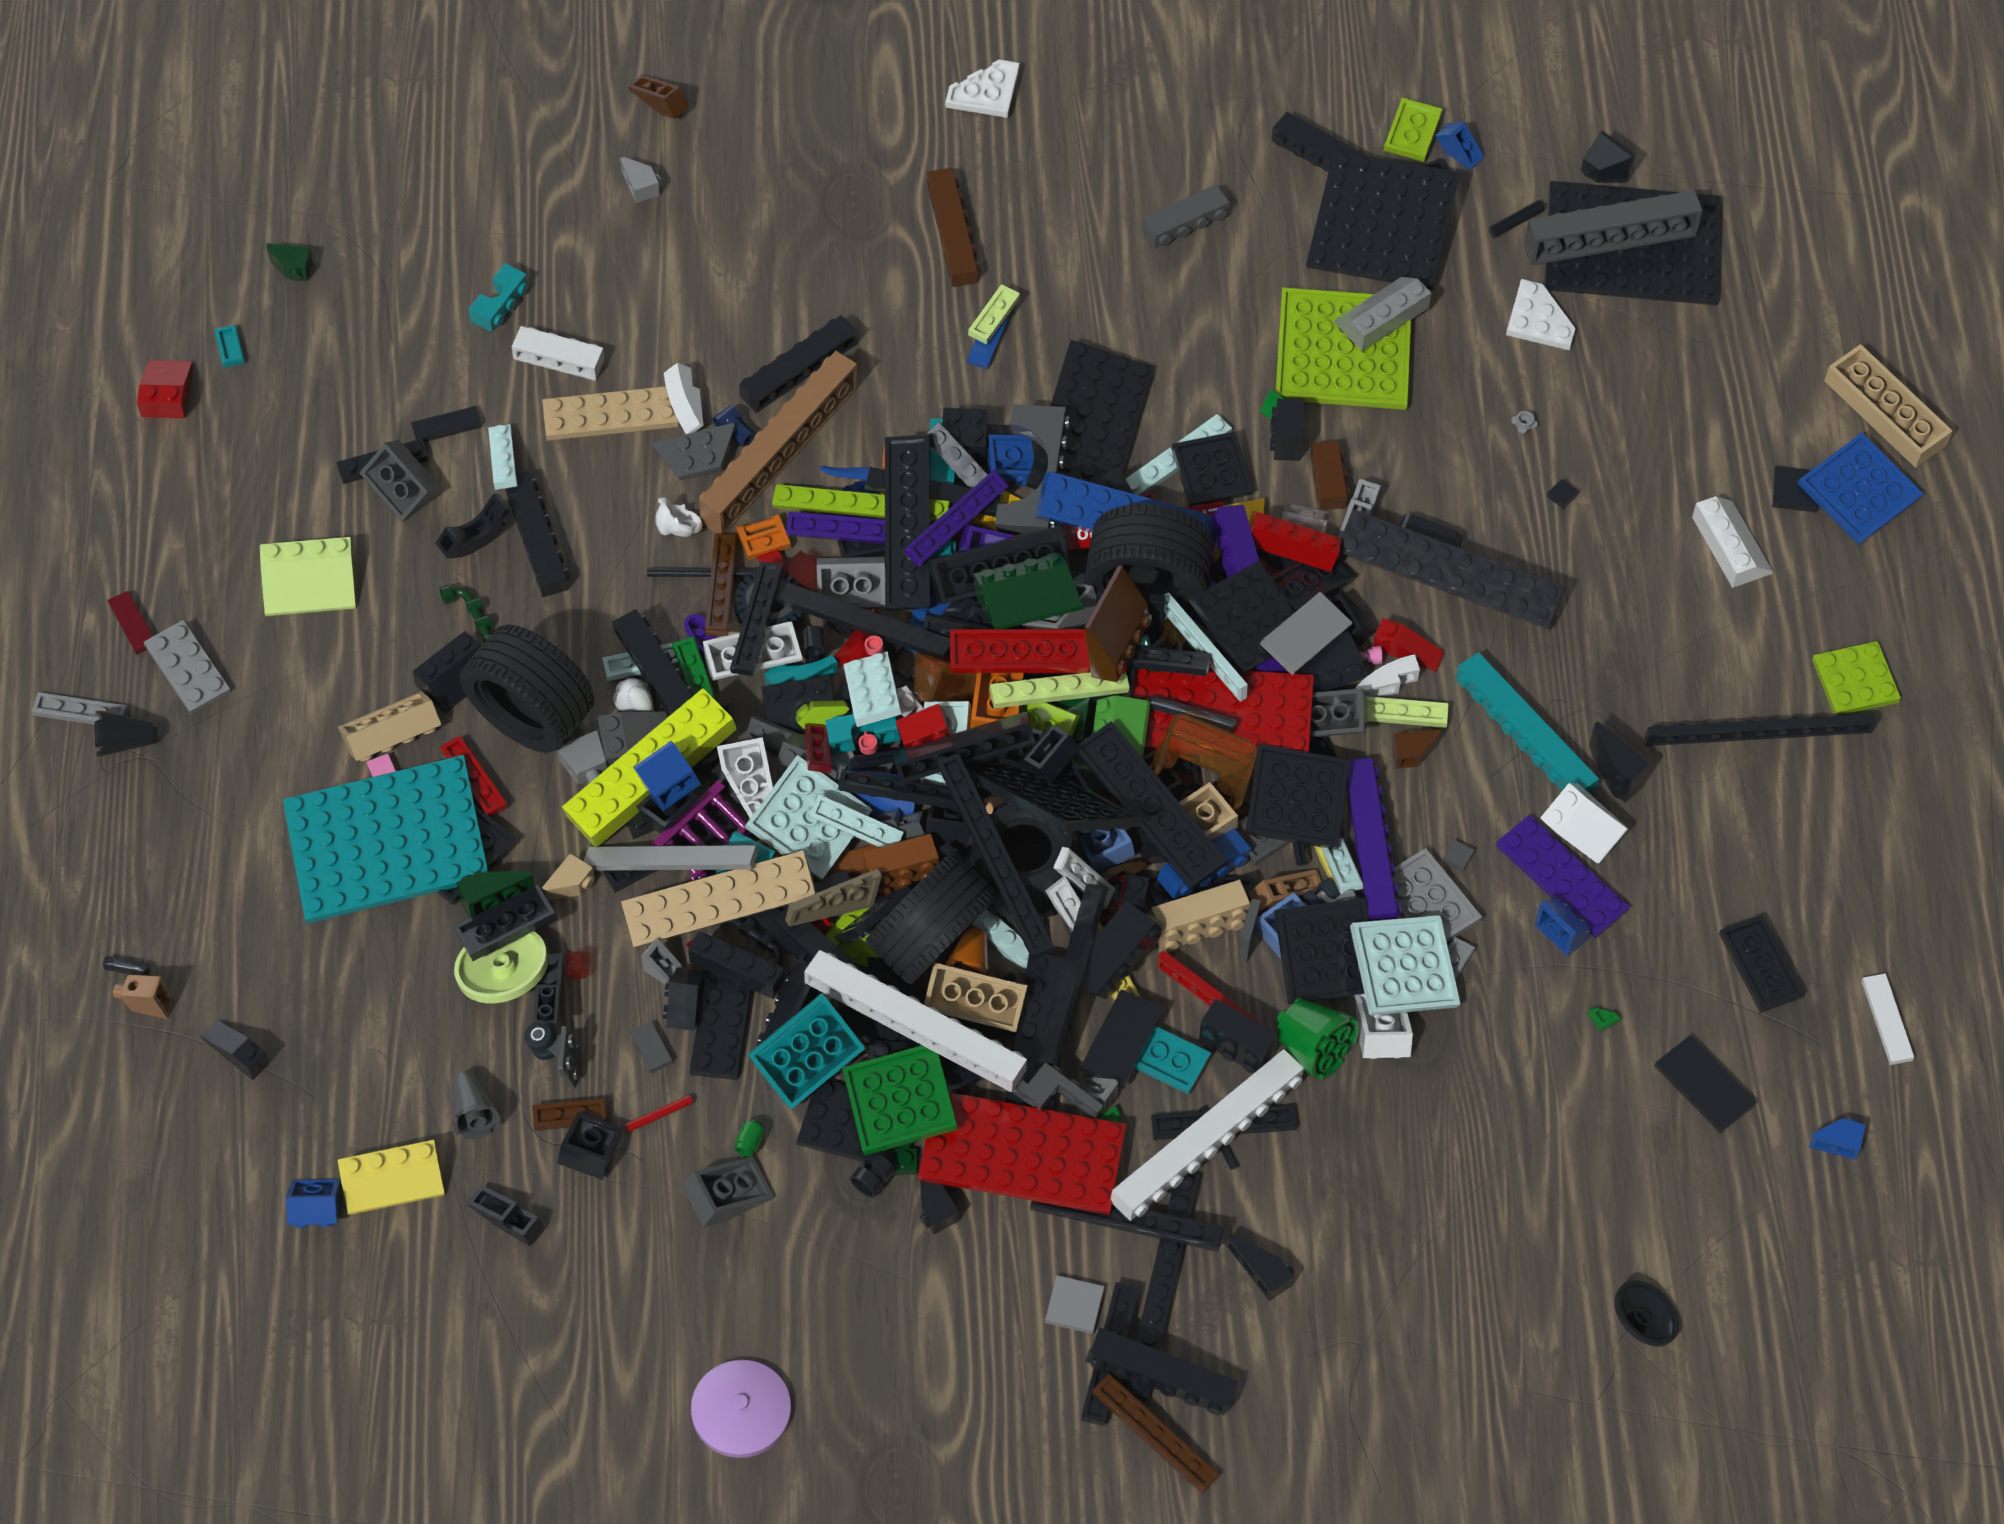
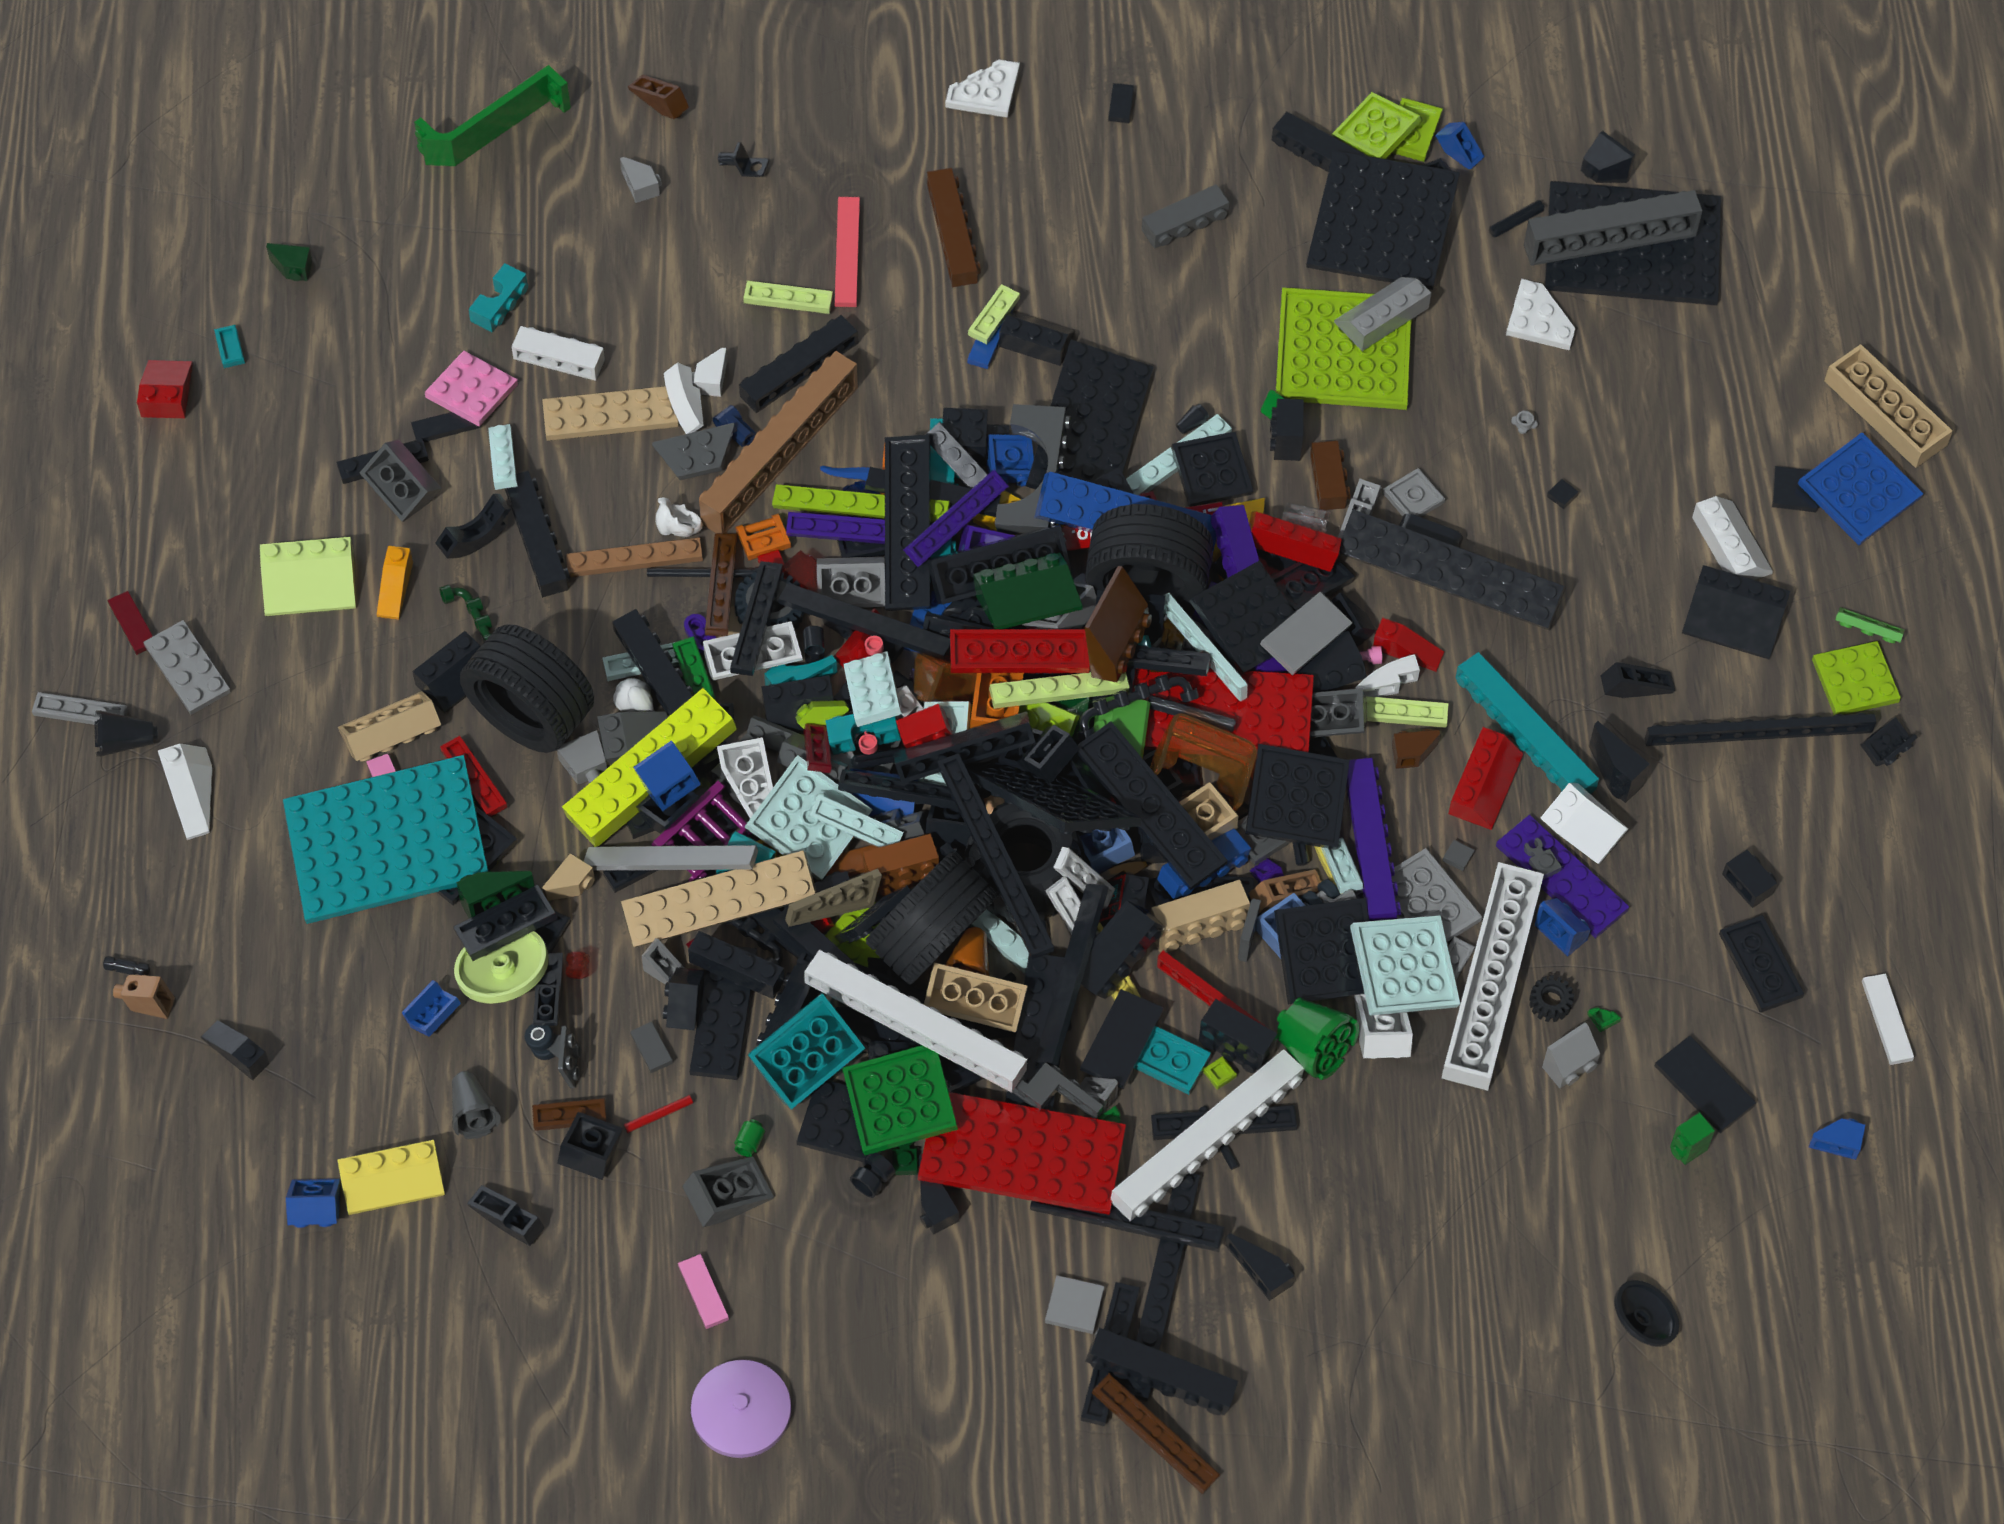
(189, 779): none -> white wedge
(394, 582): none -> light orange slope
(430, 1009): none -> blue bracket
(471, 388): none -> bright pink plate
(493, 121): none -> green panel
(553, 931): none -> black tile
(634, 557): none -> medium nougat plate
(703, 1291): none -> bright pink tile
(711, 373): none -> white slope
(743, 162): none -> black bracket
(788, 297): none -> yellowish green plate
(847, 252): none -> coral tile
(1035, 337): none -> black slope
(1121, 103): none -> black tile
(1123, 699): none -> black bar
(1193, 418): none -> black cone
(1219, 1073): none -> lime tile
(1266, 870): none -> dark purple slope
(1377, 126): none -> lime plate
(1414, 494): none -> light grey tile
(1486, 779): none -> red slope
(1492, 976): none -> white brick
(1541, 860): none -> dark grey plate
(1546, 1010): none -> black tyre
(1571, 1056): none -> light grey slope
(1636, 681): none -> black slope
(1691, 1139): none -> green brick
(1736, 612): none -> black slope
(1750, 878): none -> black brick
(1869, 625): none -> bright green plate
(1887, 743): none -> black bracket

